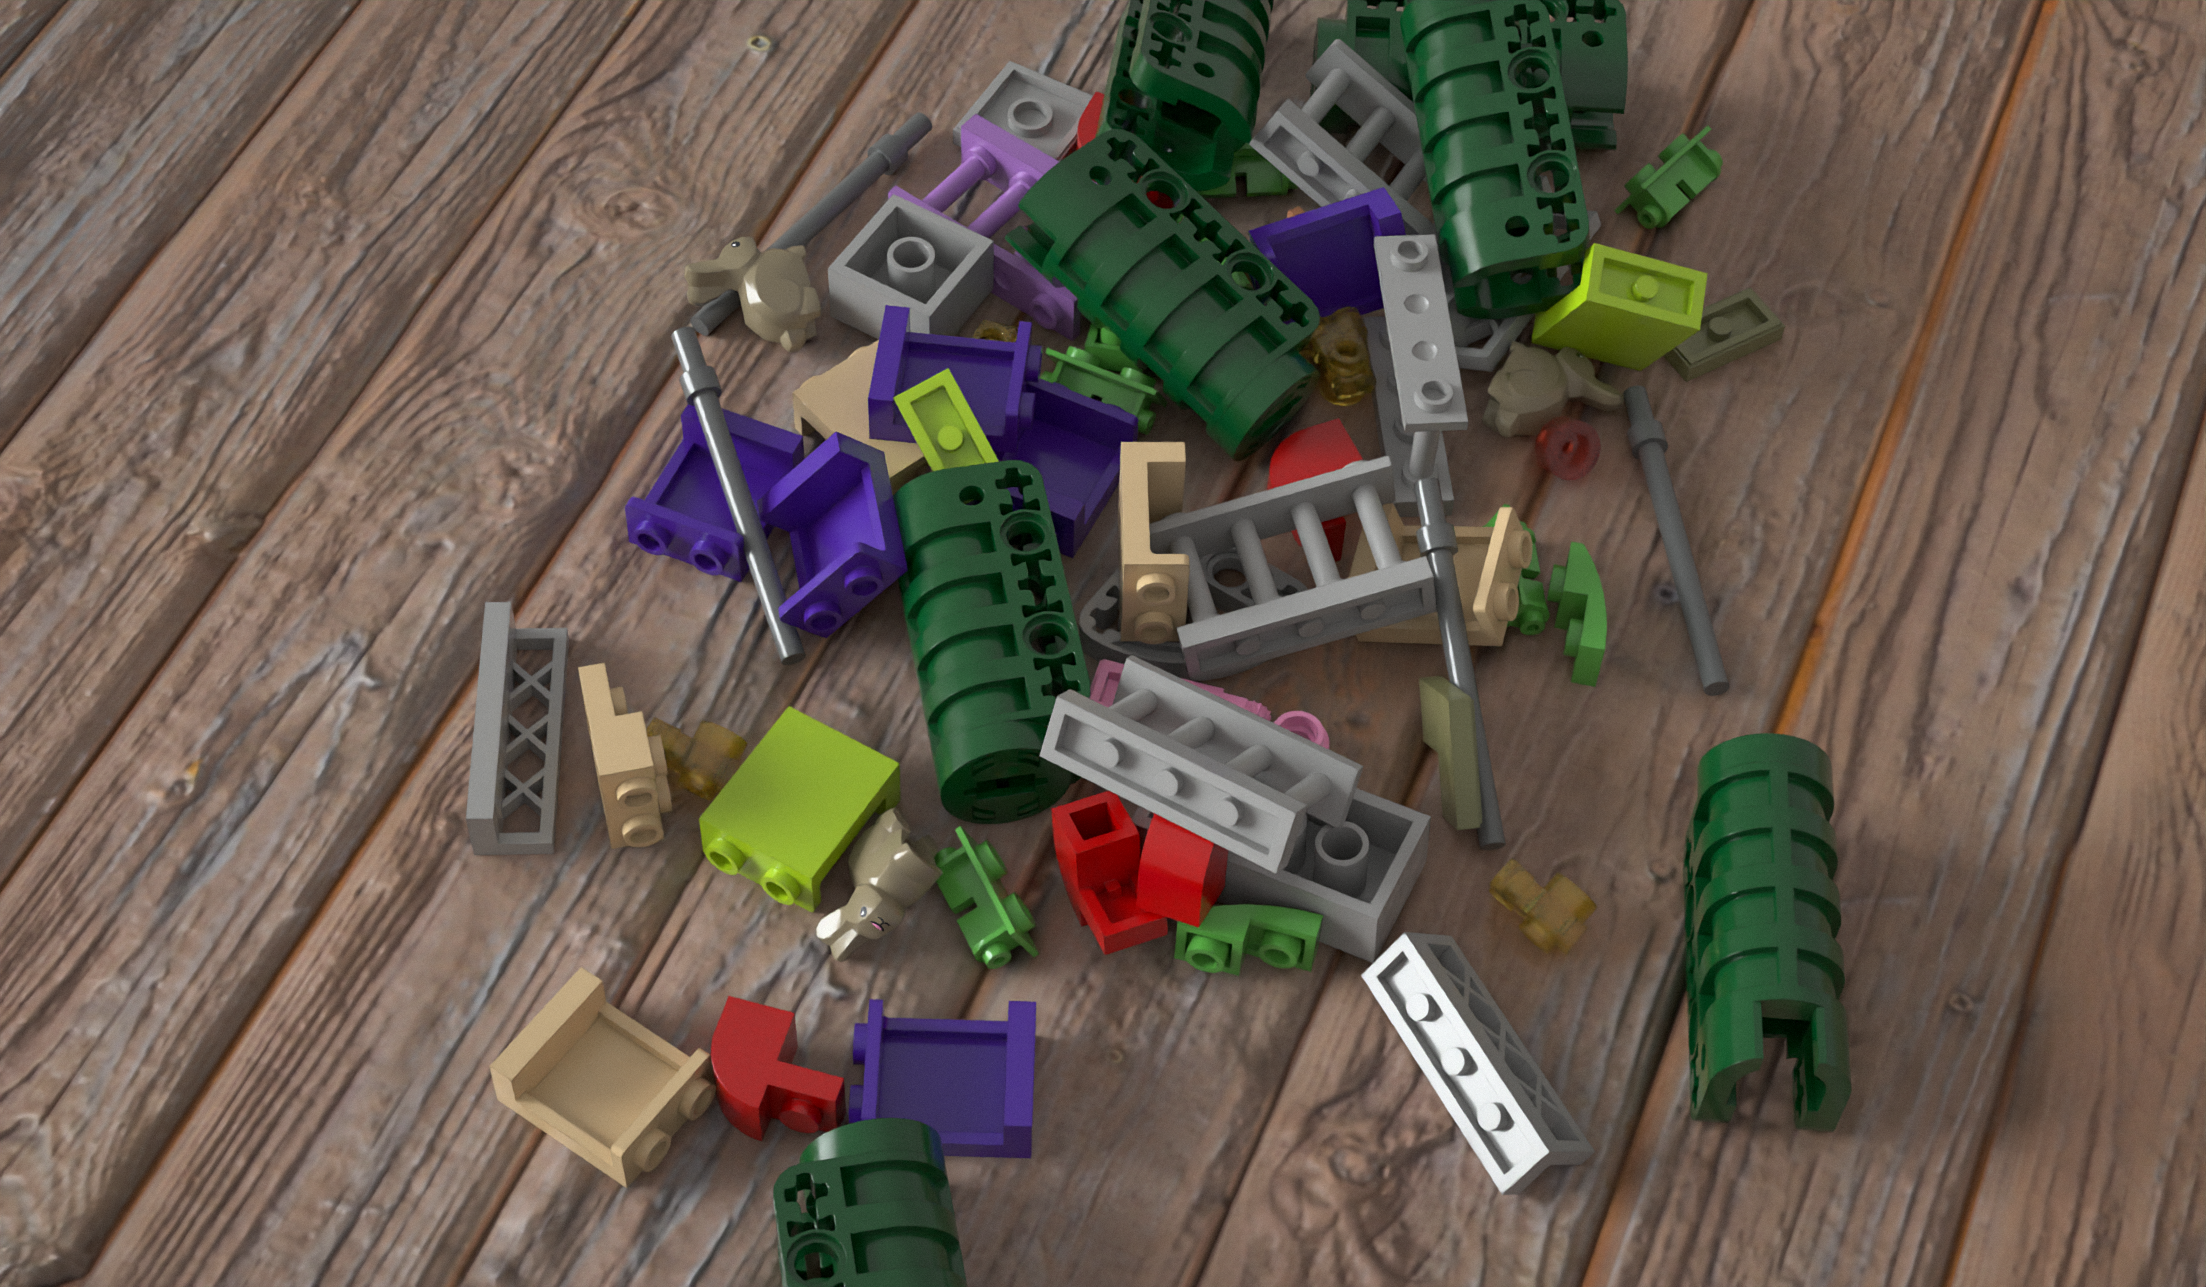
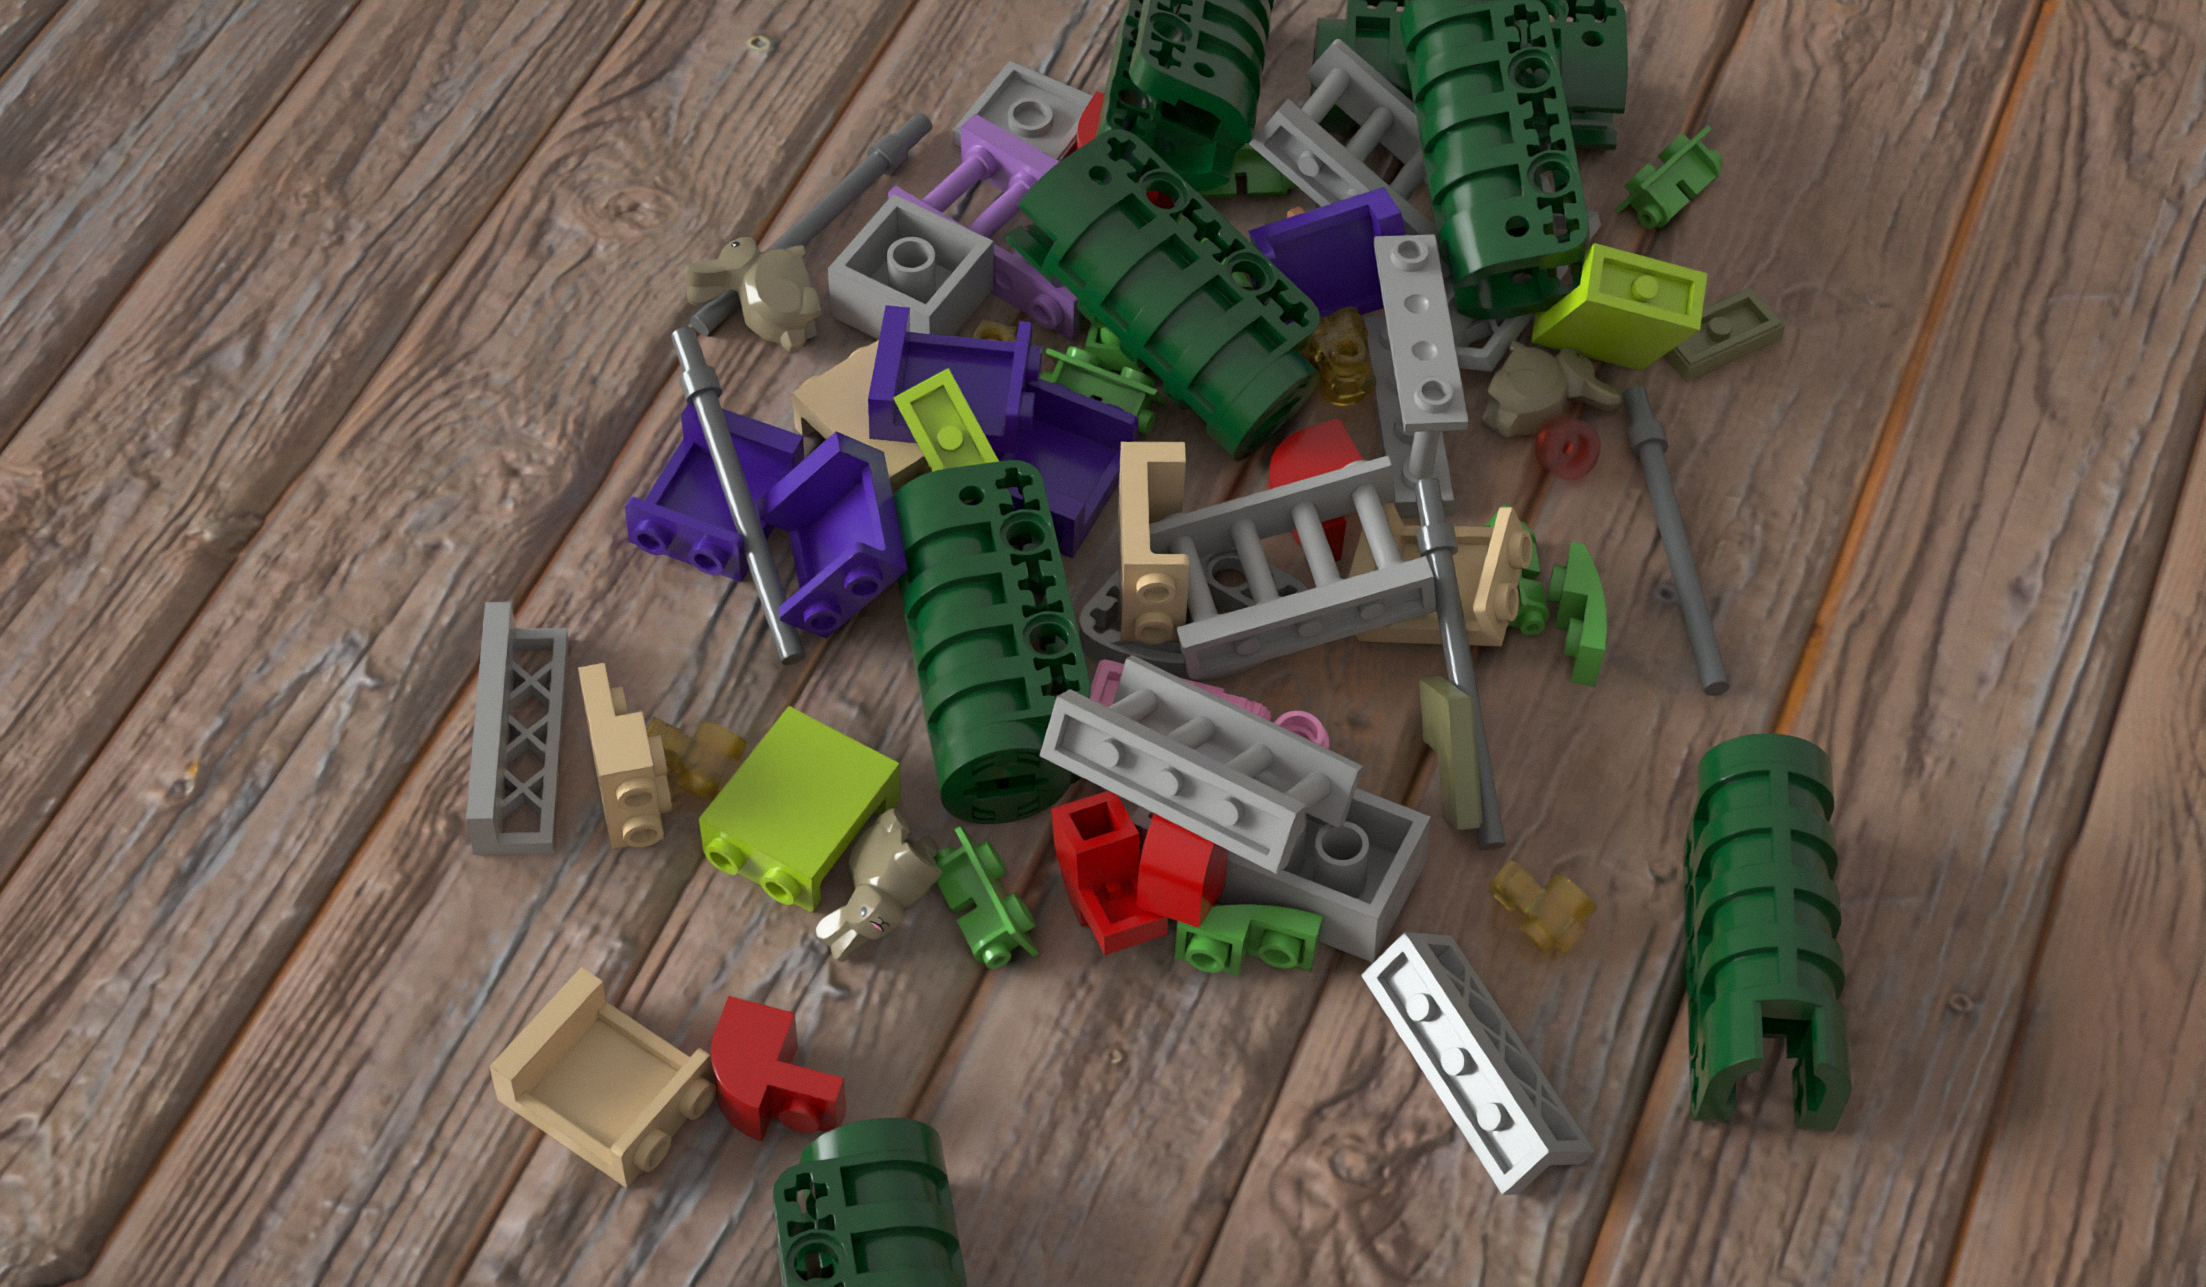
(953, 1075): dark purple panel -> none

